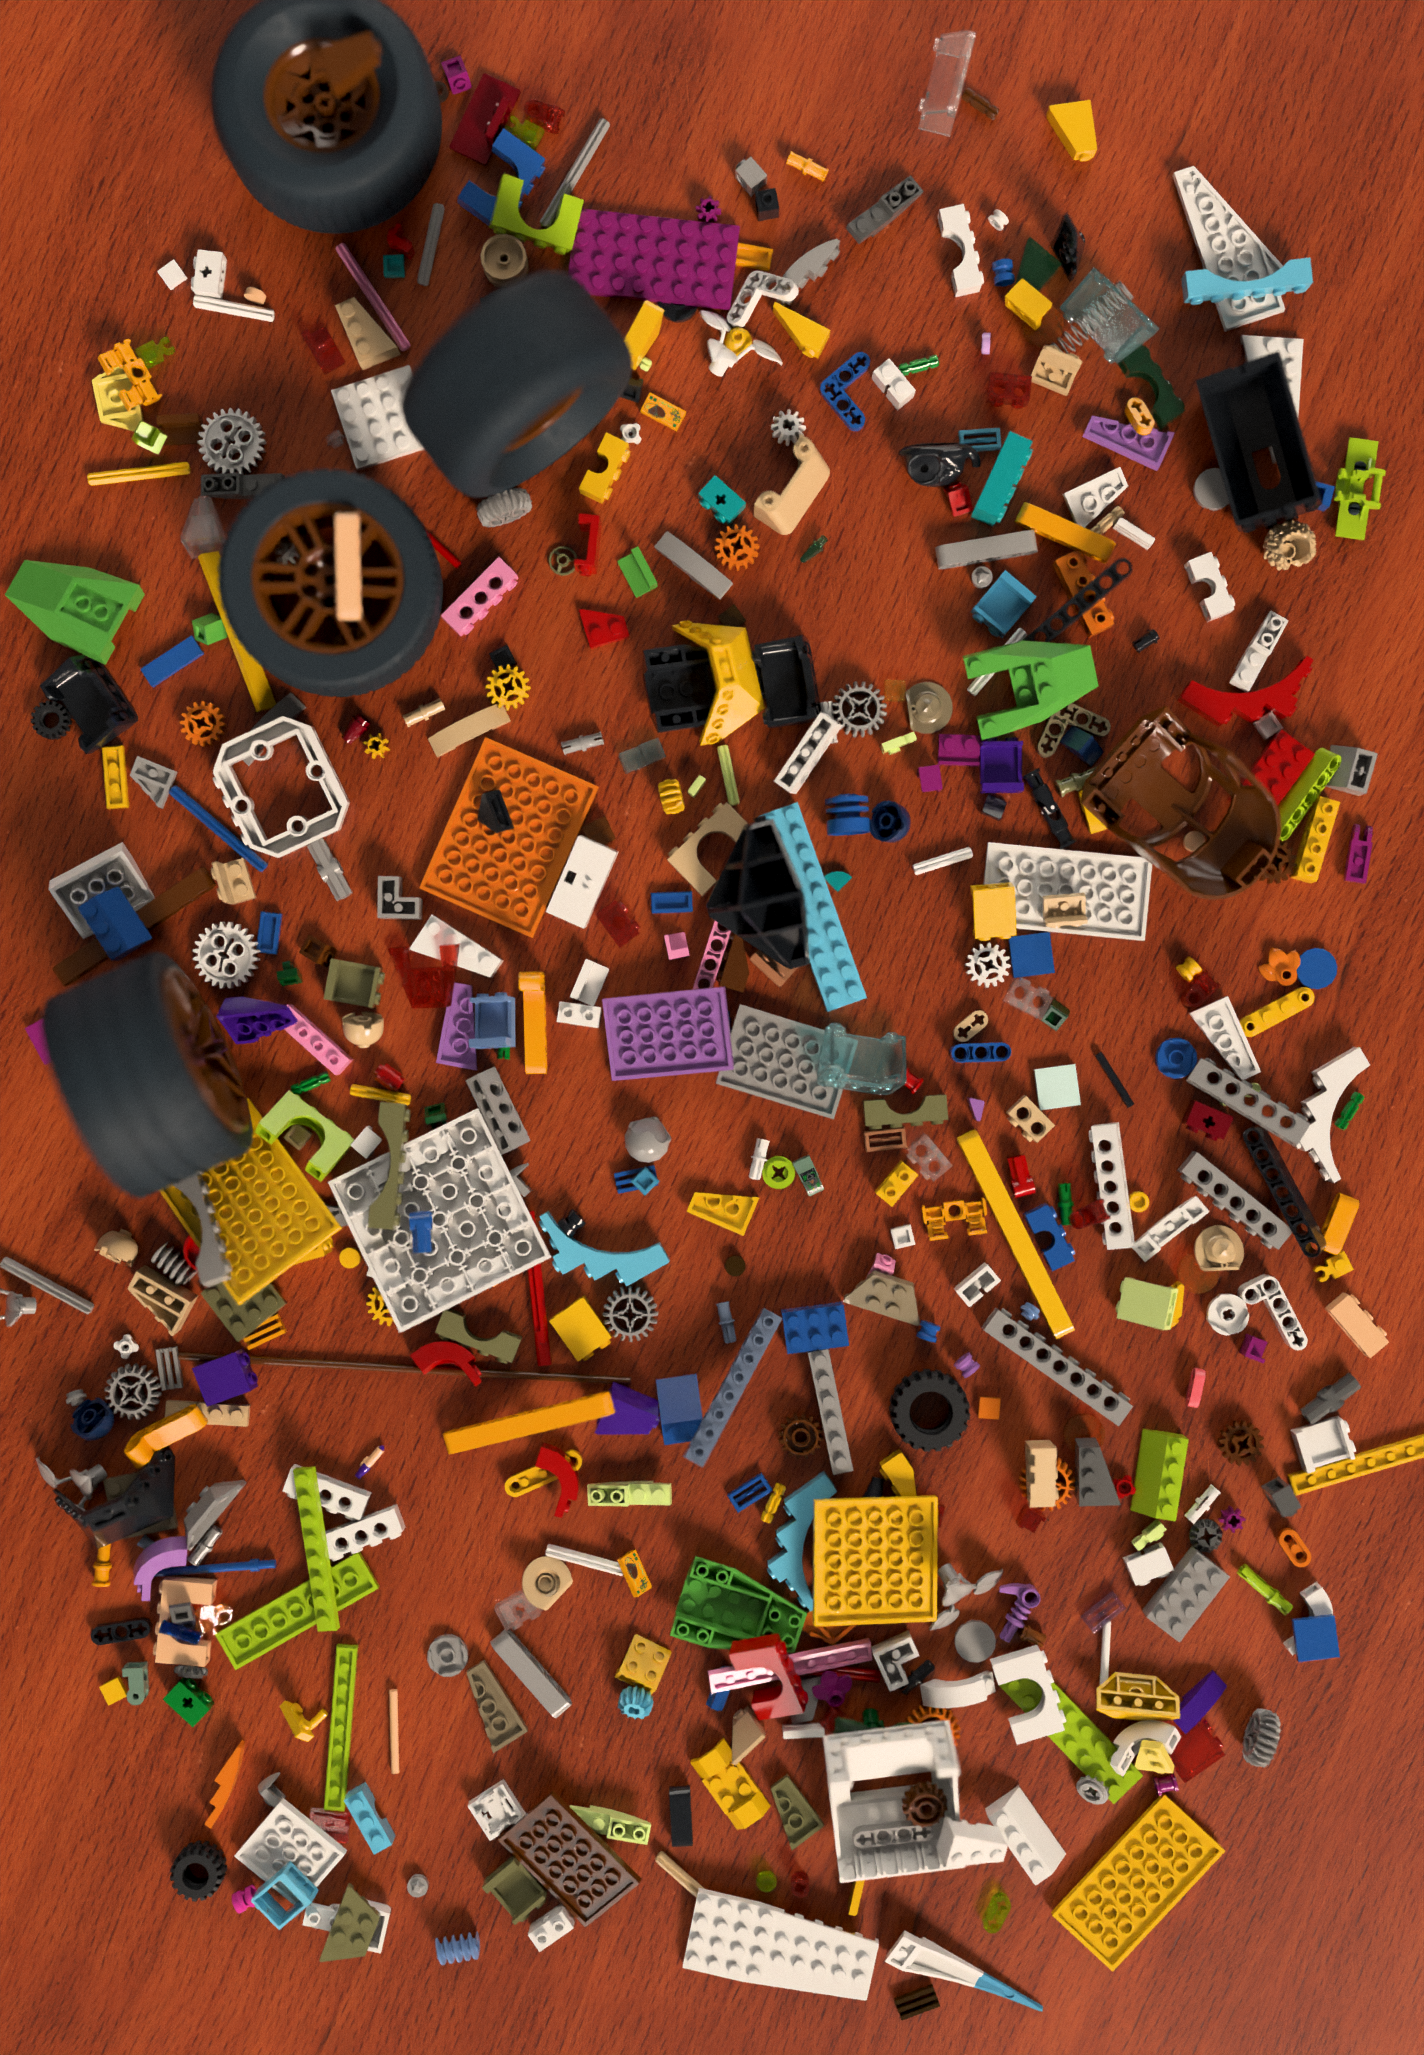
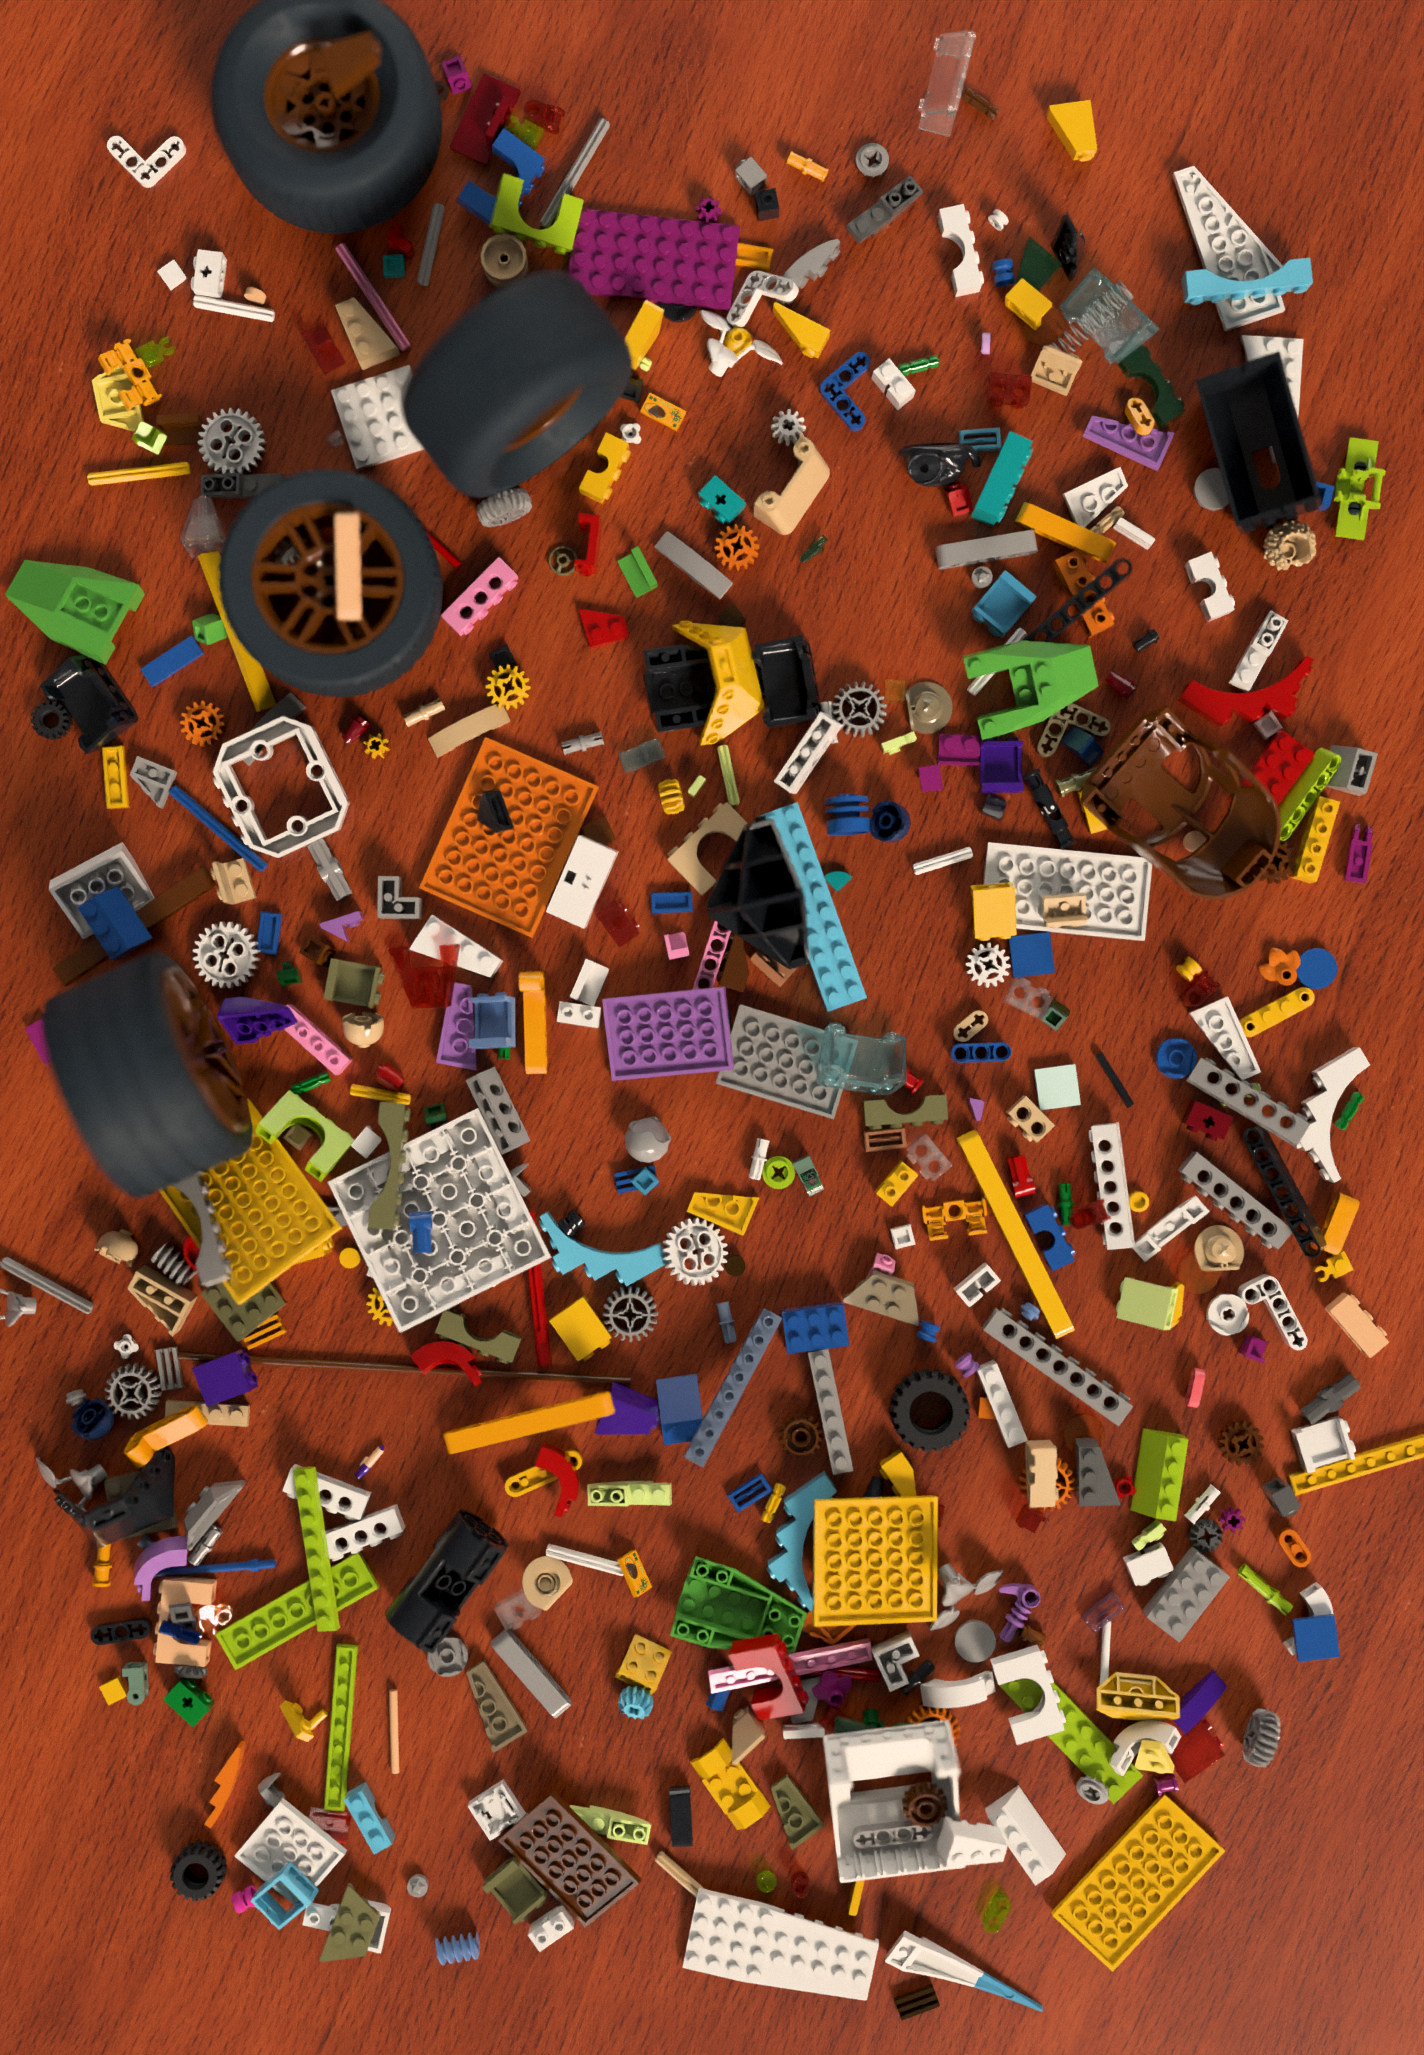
(144, 166): none -> white beam
(337, 925): none -> medium lavender slope
(433, 1598): none -> black cylinder
(677, 1255): none -> white gear
(869, 151): none -> light grey gear
(1001, 1403): none -> white arch
(1123, 686): none -> dark red cone

